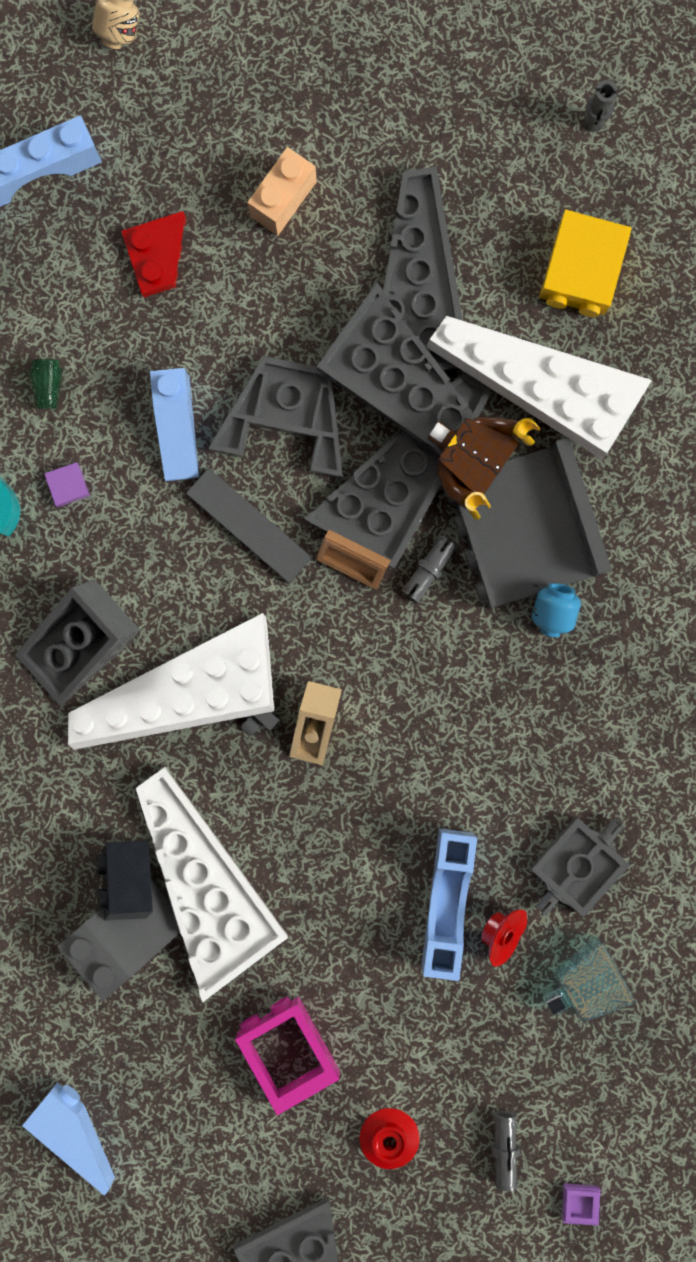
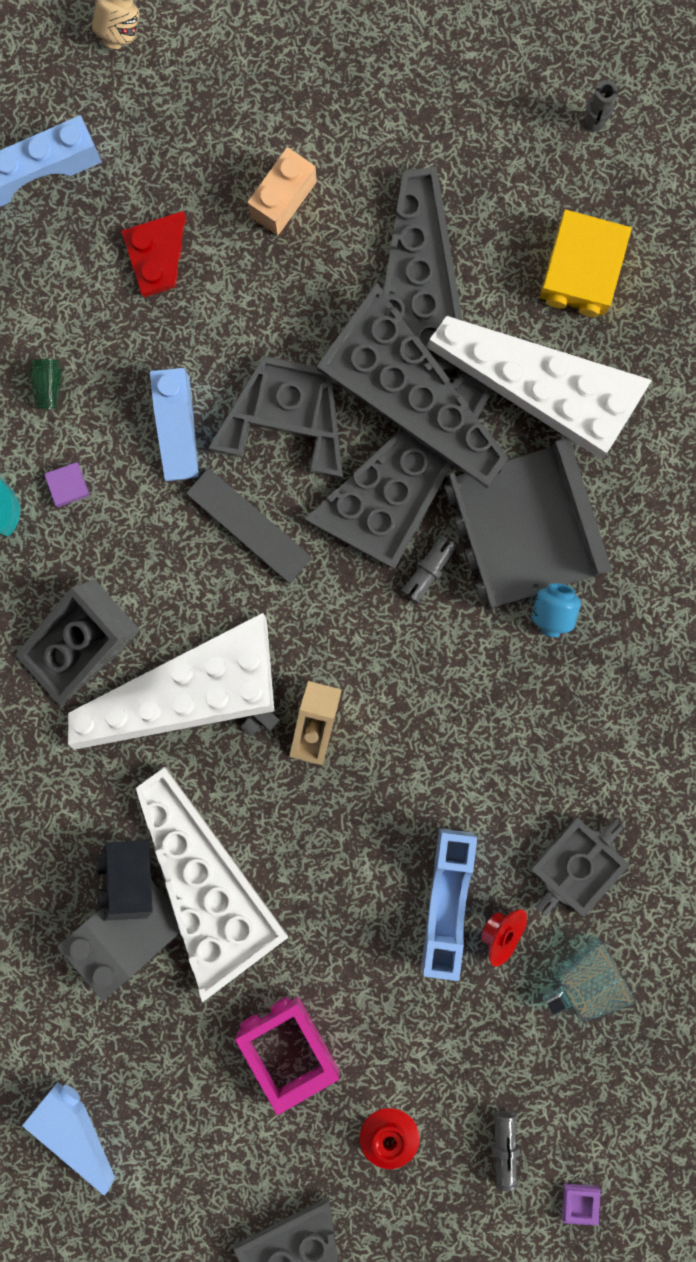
(352, 559): medium nougat tile -> none
(476, 456): reddish brown torso -> none

